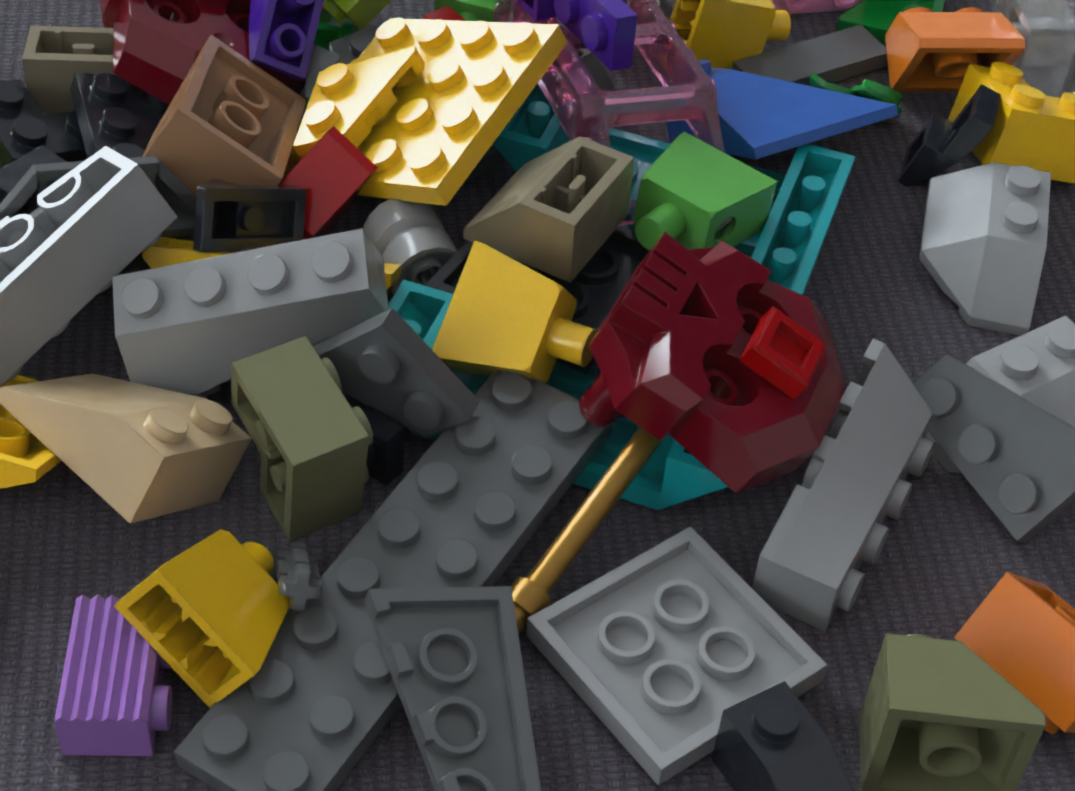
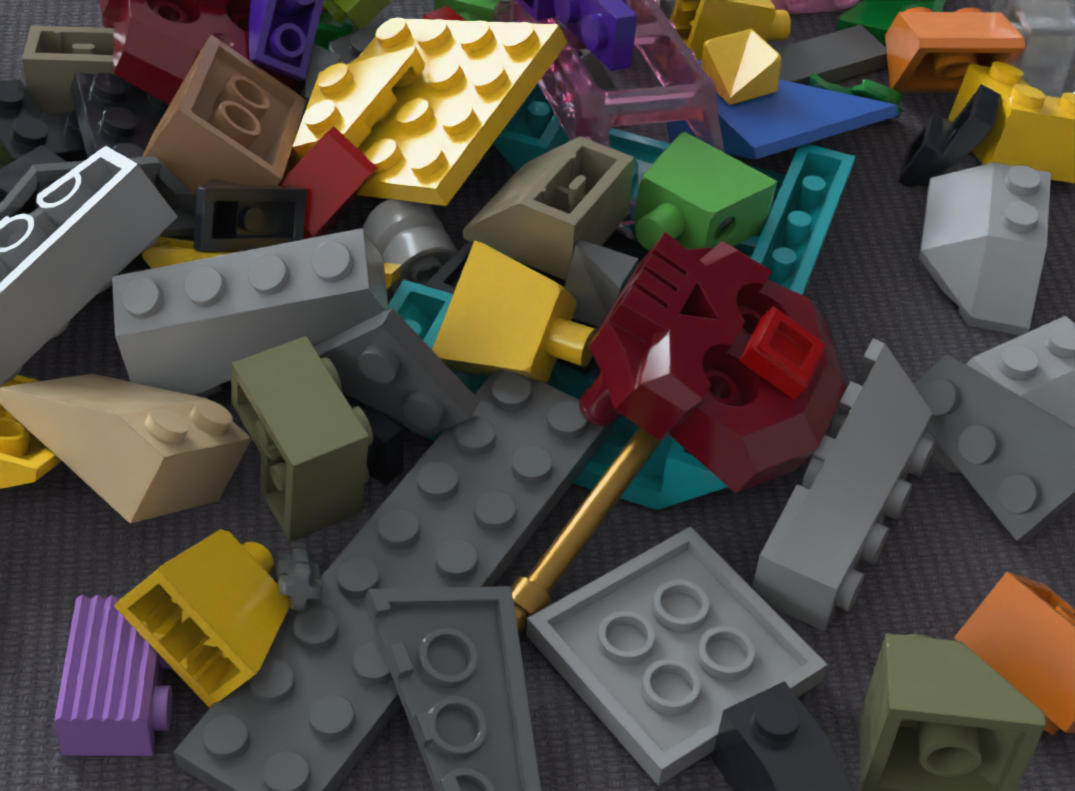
(597, 280): none -> dark grey slope
(741, 66): none -> yellow slope

